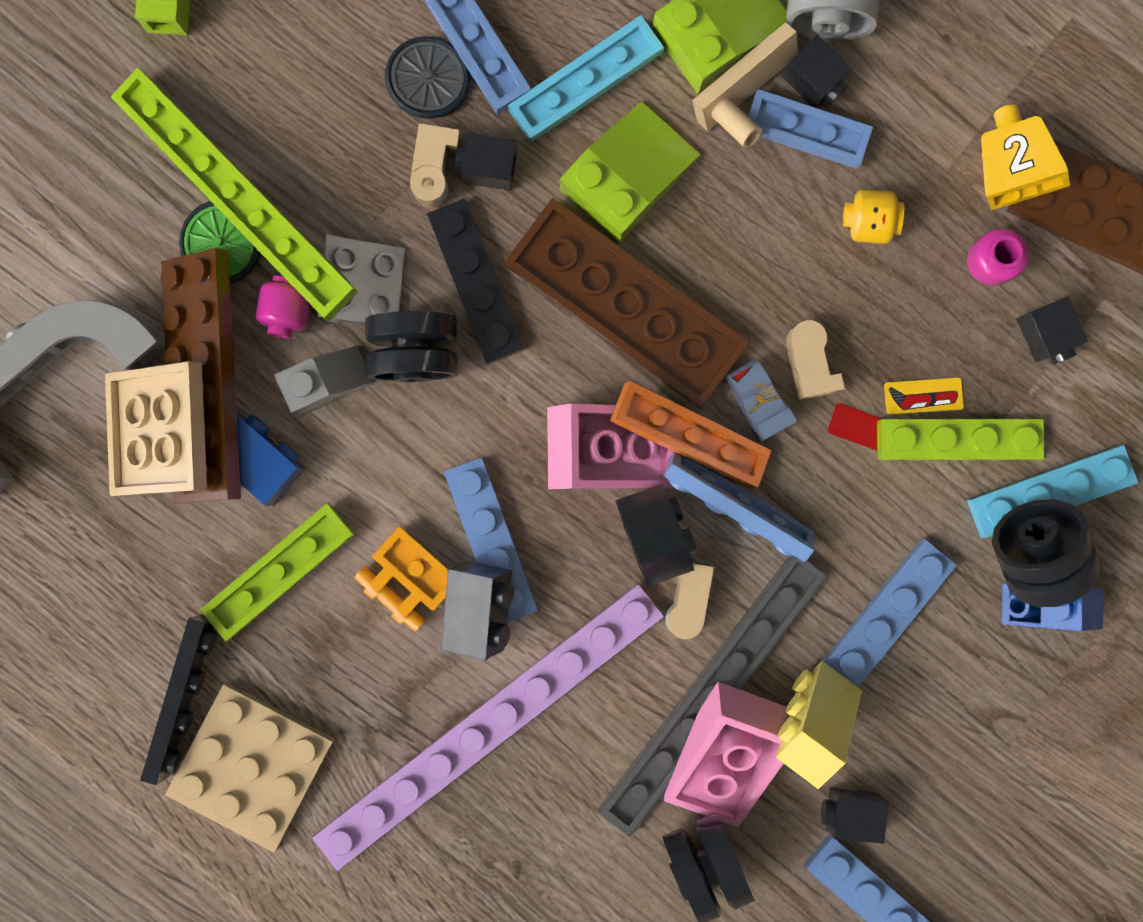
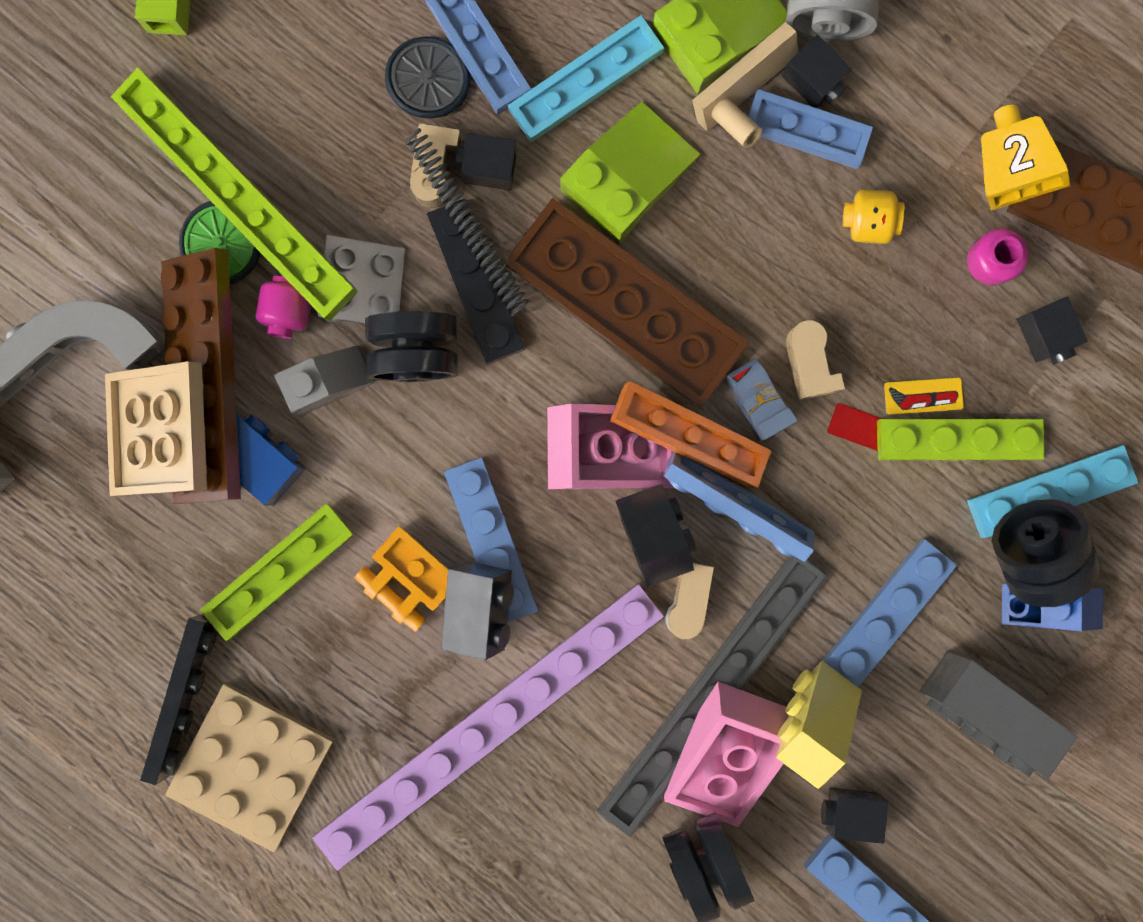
(488, 256): none -> dark grey piece
(996, 716): none -> dark grey brick

